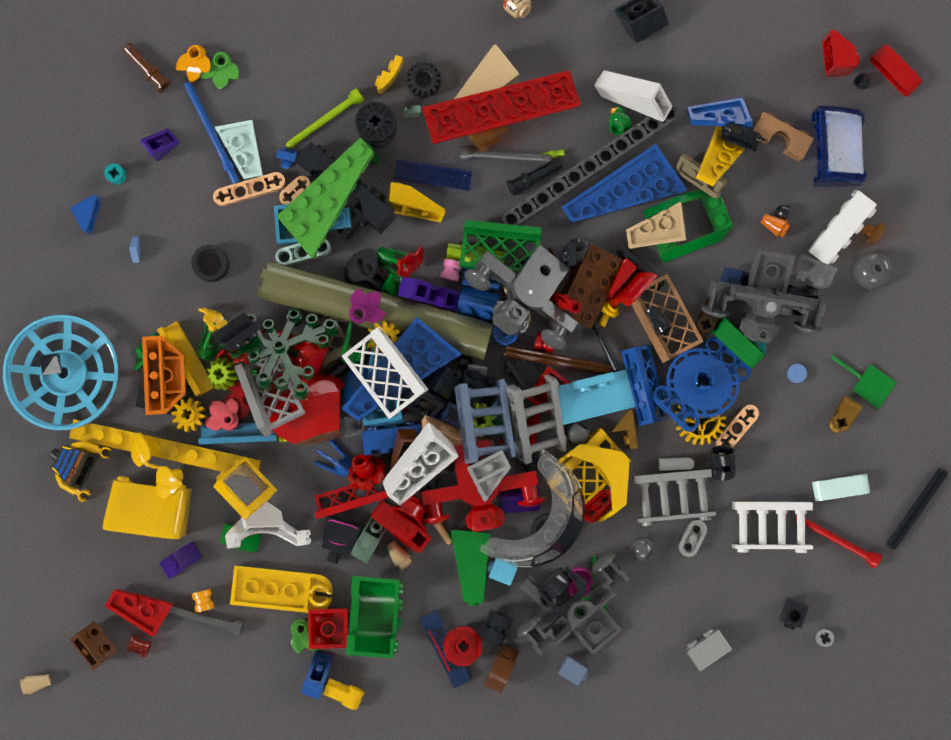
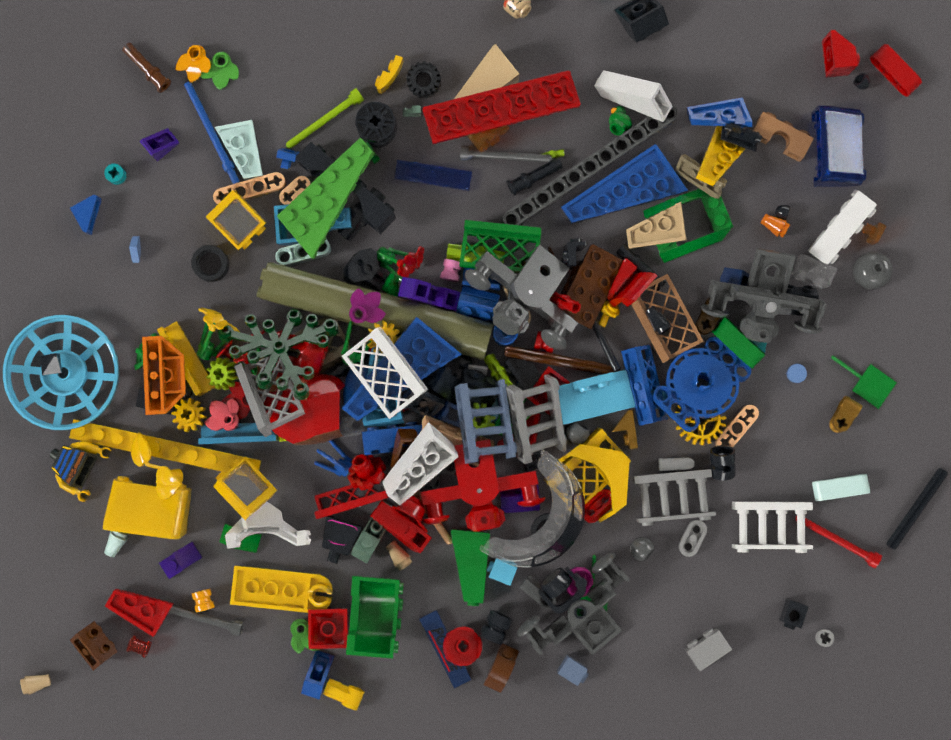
(115, 543): none -> light aqua cone
(235, 332): black bracket -> none
(238, 221): none -> window
(412, 203): yellow slope -> none
(489, 473): light grey wing -> none
(496, 369): none -> lime pin

